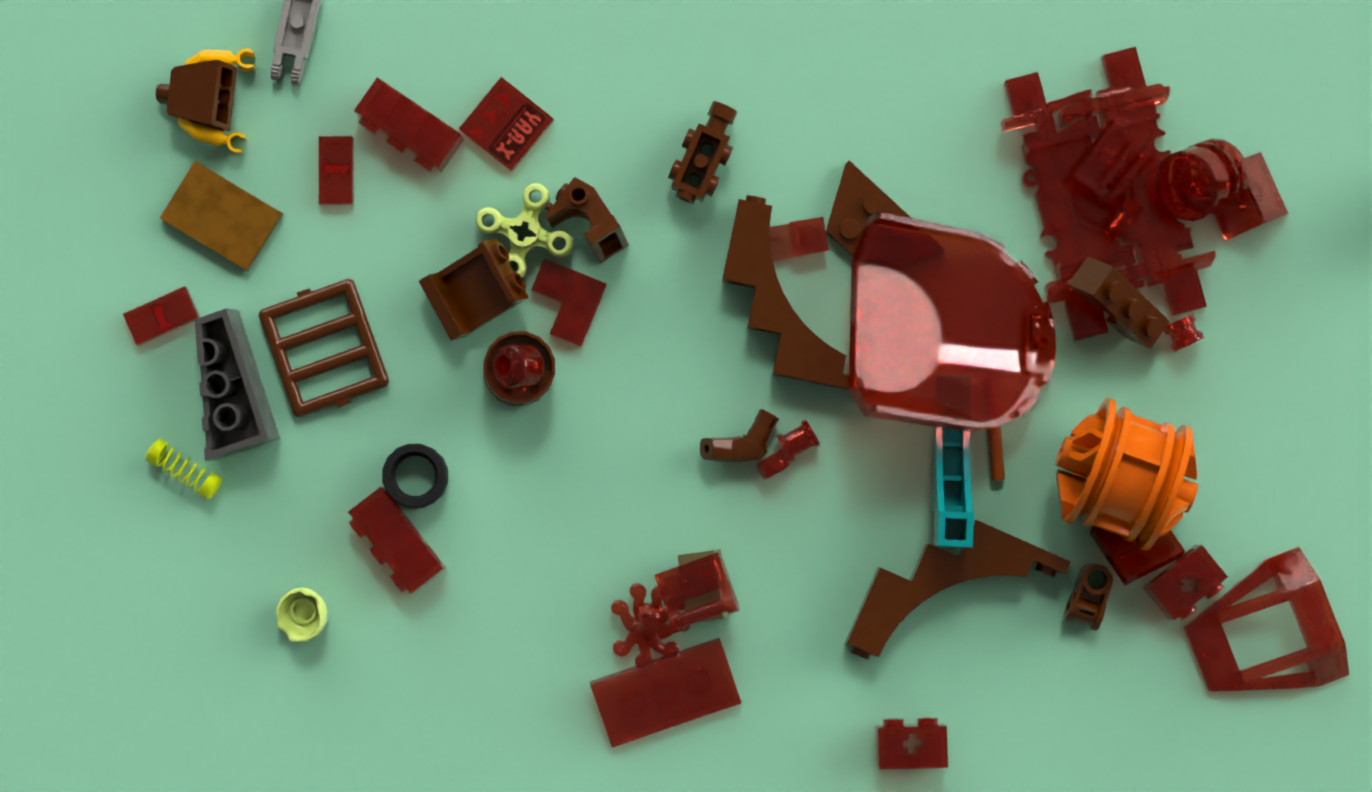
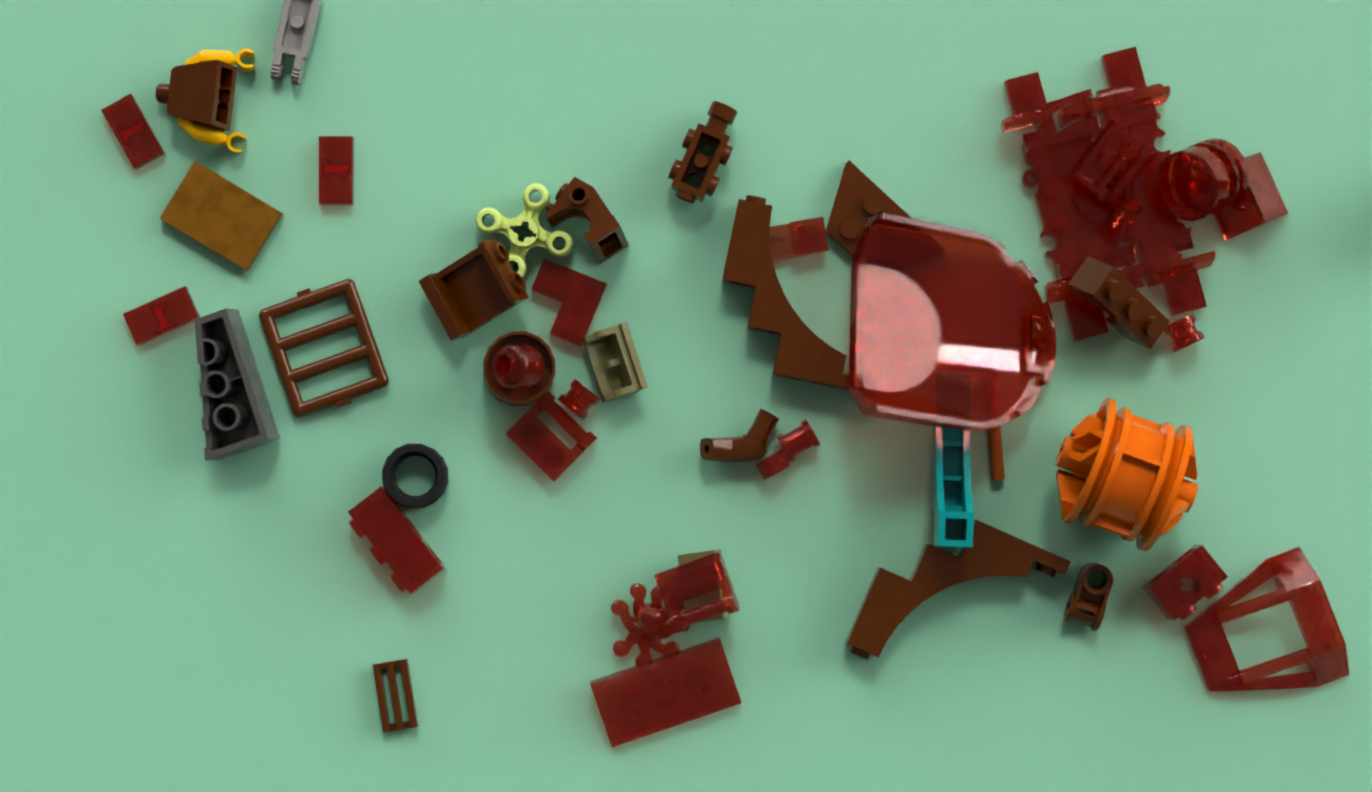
(133, 131): none -> clear red tile
(157, 452): neon yellow piece -> none
(301, 614): yellowish green hair -> none
(382, 699): none -> reddish brown tile
(408, 126): clear red brick -> none
(506, 124): clear red tile -> none
(542, 444): none -> clear red plate
(578, 399): none -> clear red wheel
(614, 362): none -> olive hinge
(930, 753): clear red brick -> none
(1132, 562): clear red wing -> none

